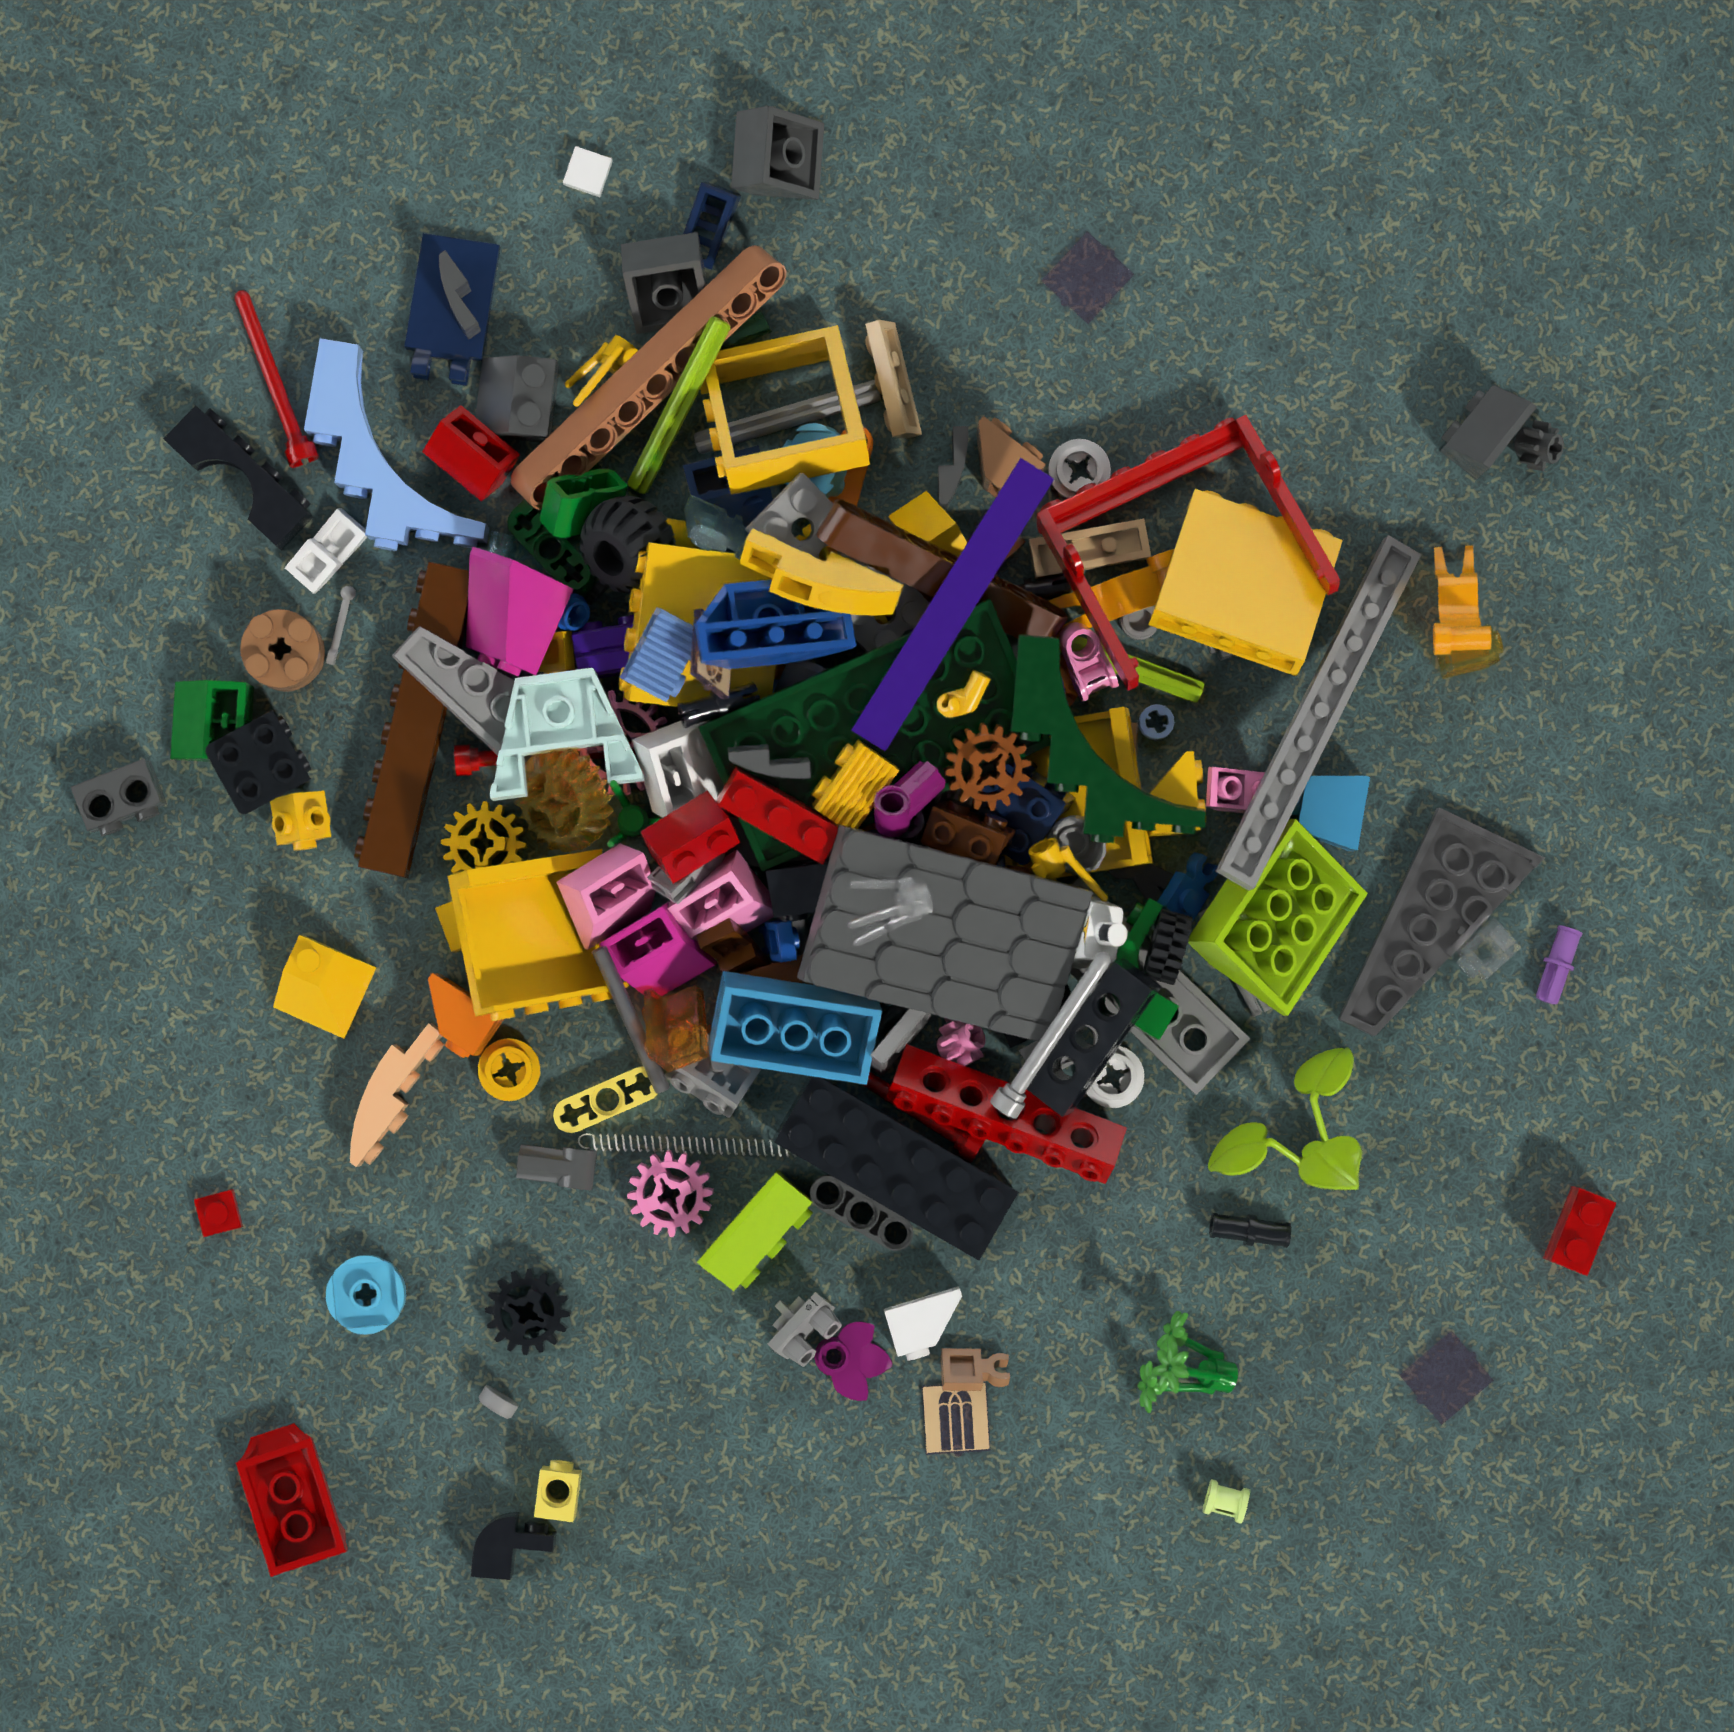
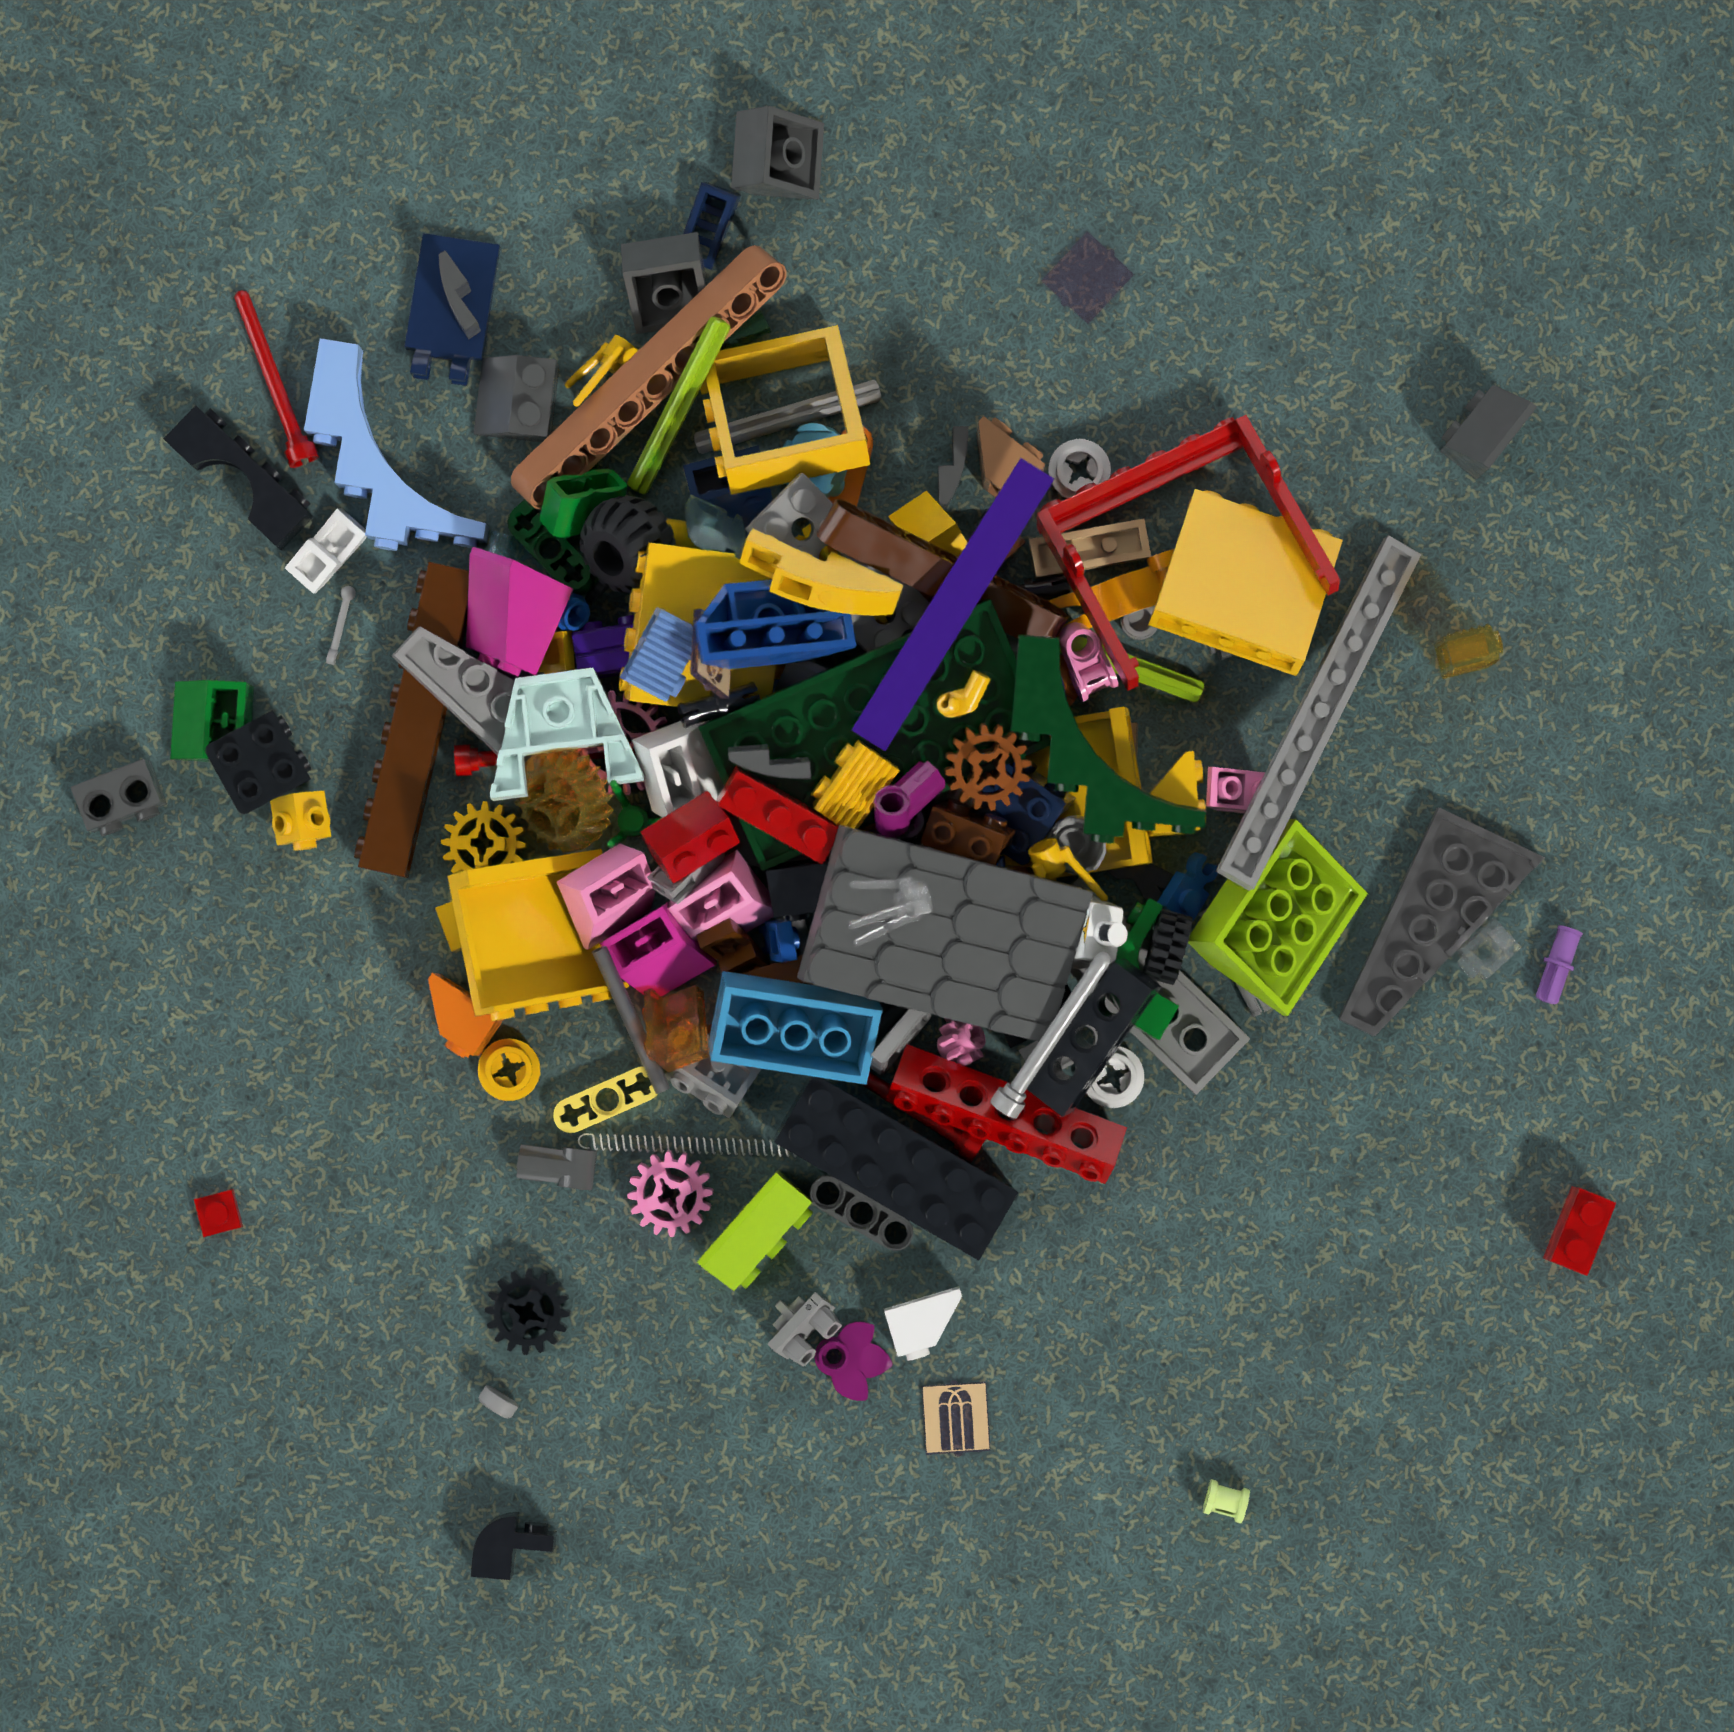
(269, 632): medium nougat brick -> none
(290, 1500): red slope -> none
(322, 986): yellow slope -> none
(352, 1312): medium azure plate -> none
(380, 1105): light nougat slope -> none
(471, 453): red brick -> none
(558, 1509): light yellow brick -> none
(587, 171): white tile -> none
(892, 379): tan plate -> none
(967, 1370): medium nougat plate -> none
(1151, 732): light blue bush -> none
(1211, 1374): plant -> none
(1250, 1230): black pin -> none
(1323, 1163): lime plant -> none
(1334, 809): dark azure torso -> none
(1446, 1377): piece -> none
(1458, 608): light orange flag -> none
(1539, 445): dark grey gear -> none

